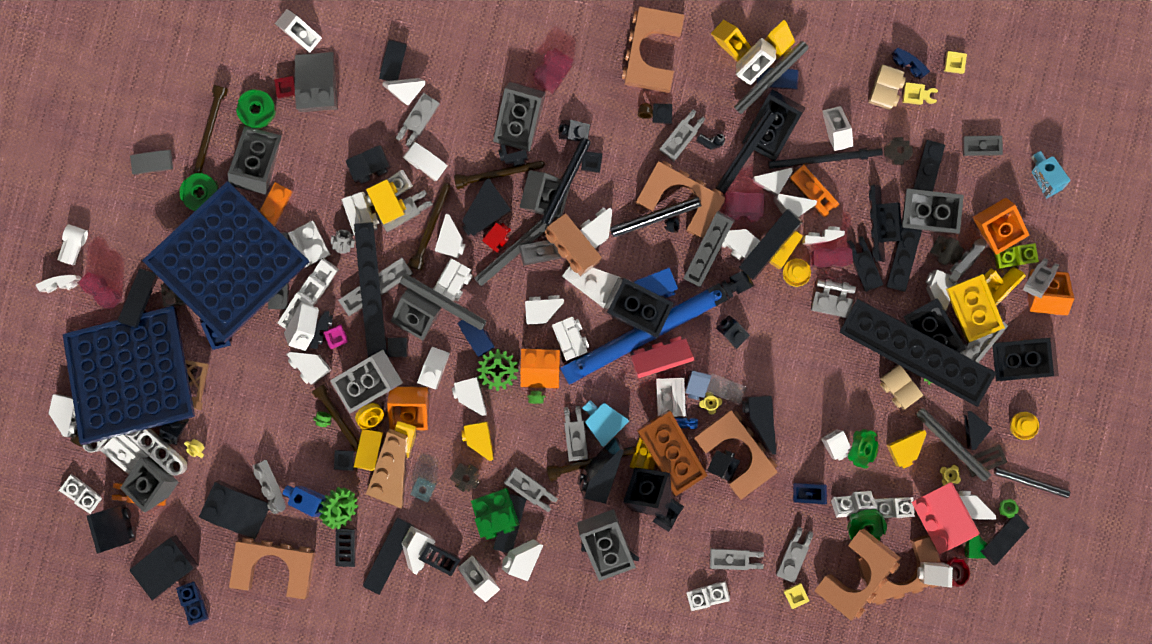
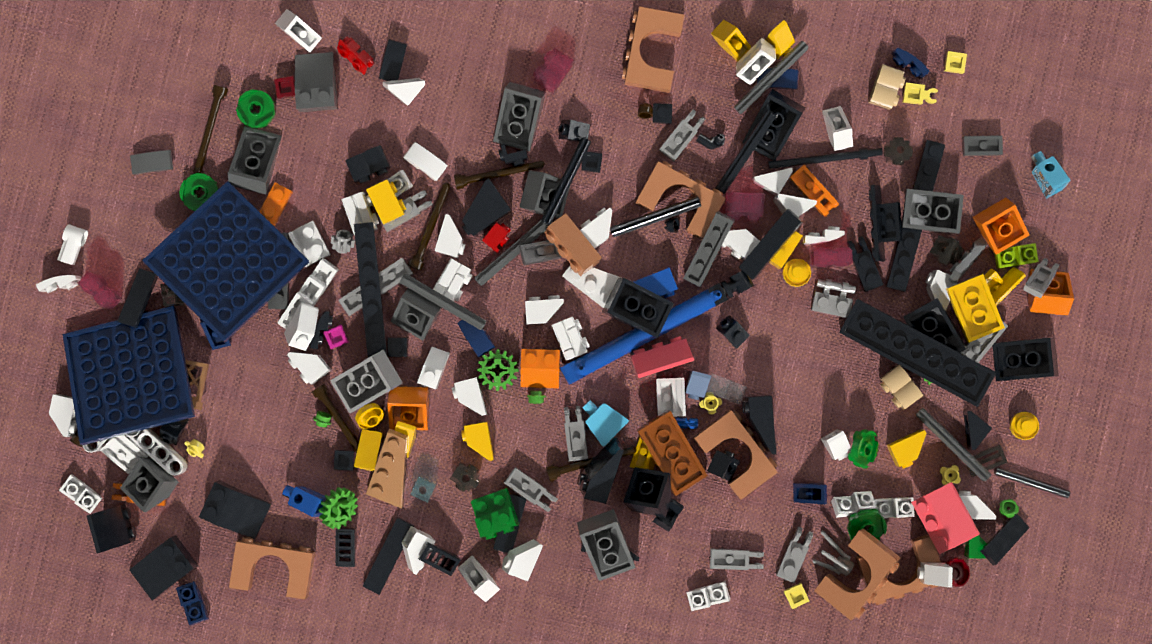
(269, 487): light grey hinge -> none
(348, 49): none -> red hinge
(418, 118): light grey hinge -> none
(842, 564): none -> light grey plant

